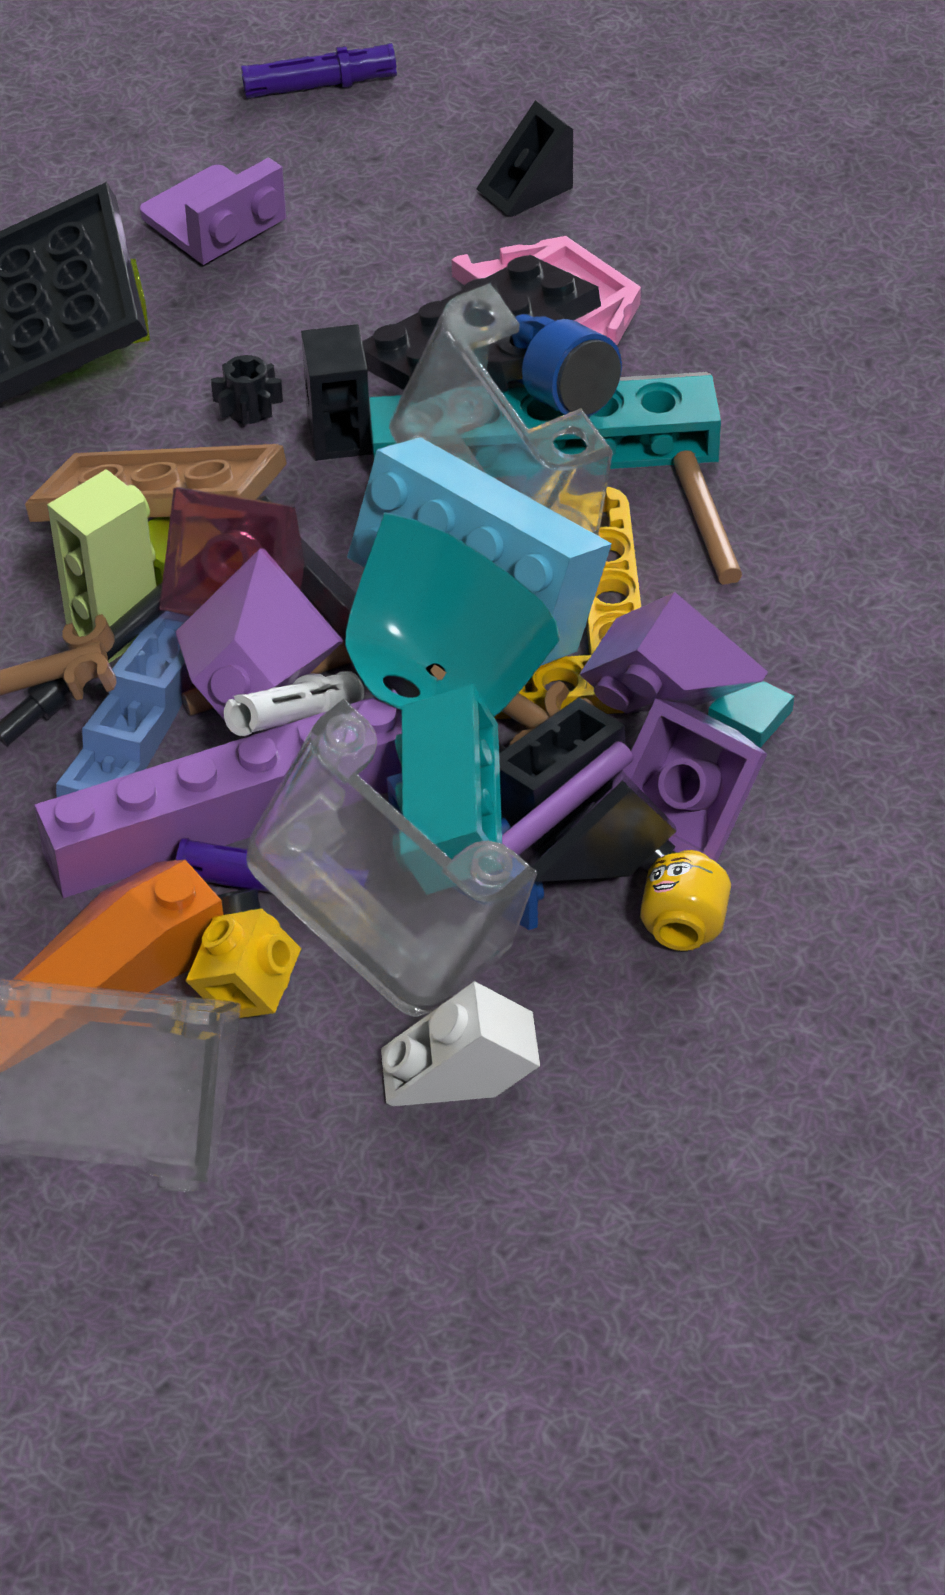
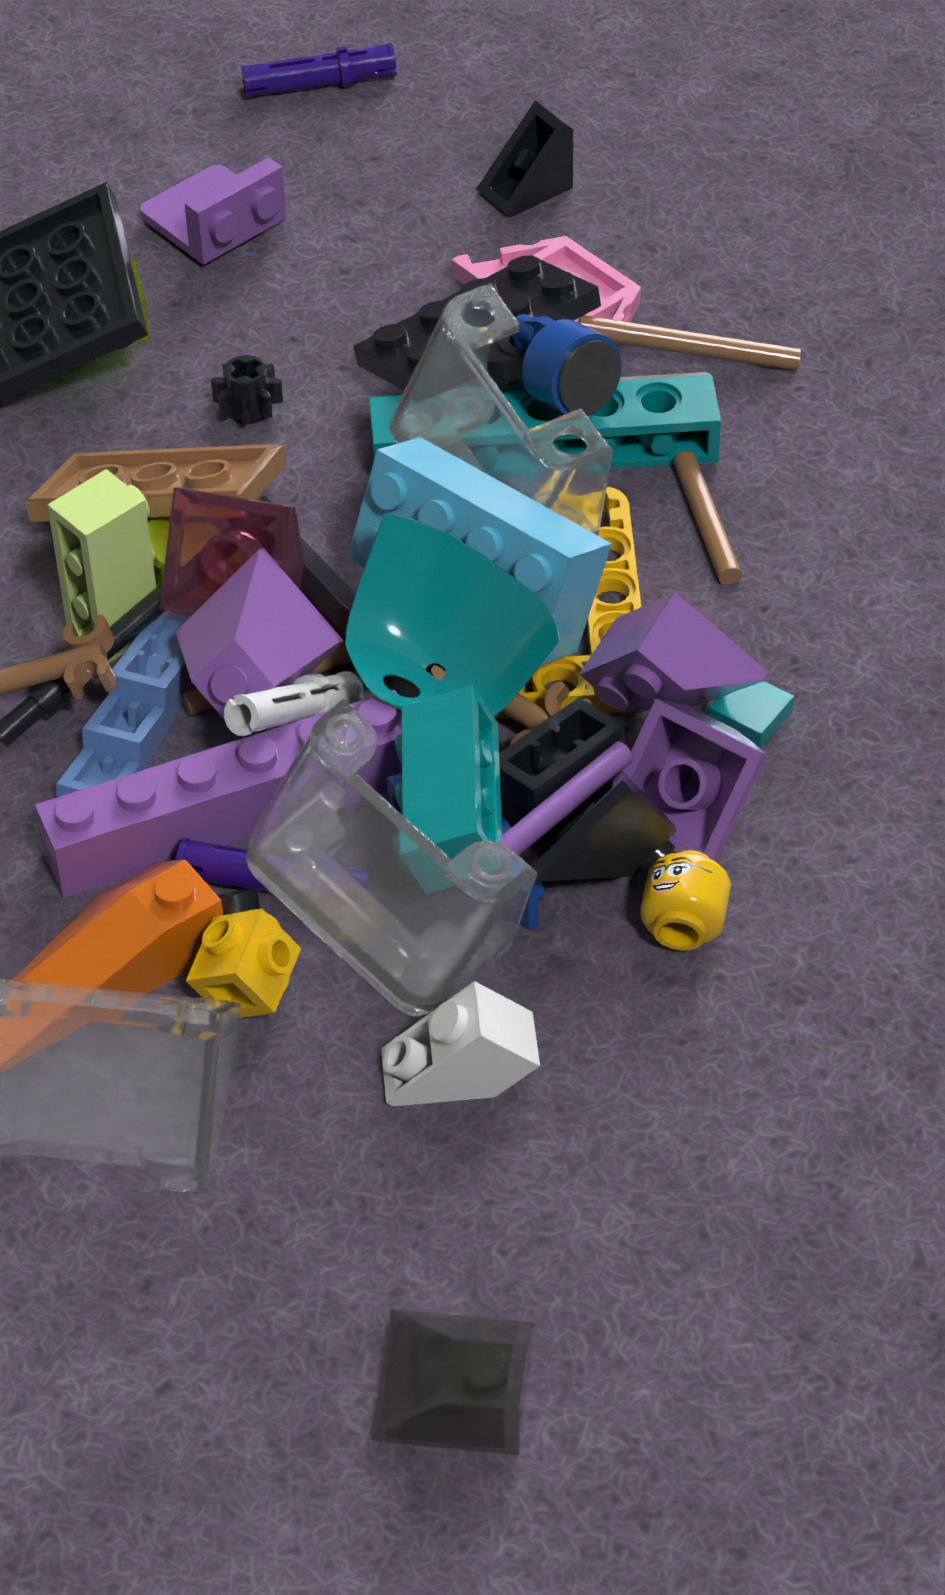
(336, 392): black brick -> none
(454, 1382): none -> clear smoke slope
(695, 343): none -> medium nougat bar

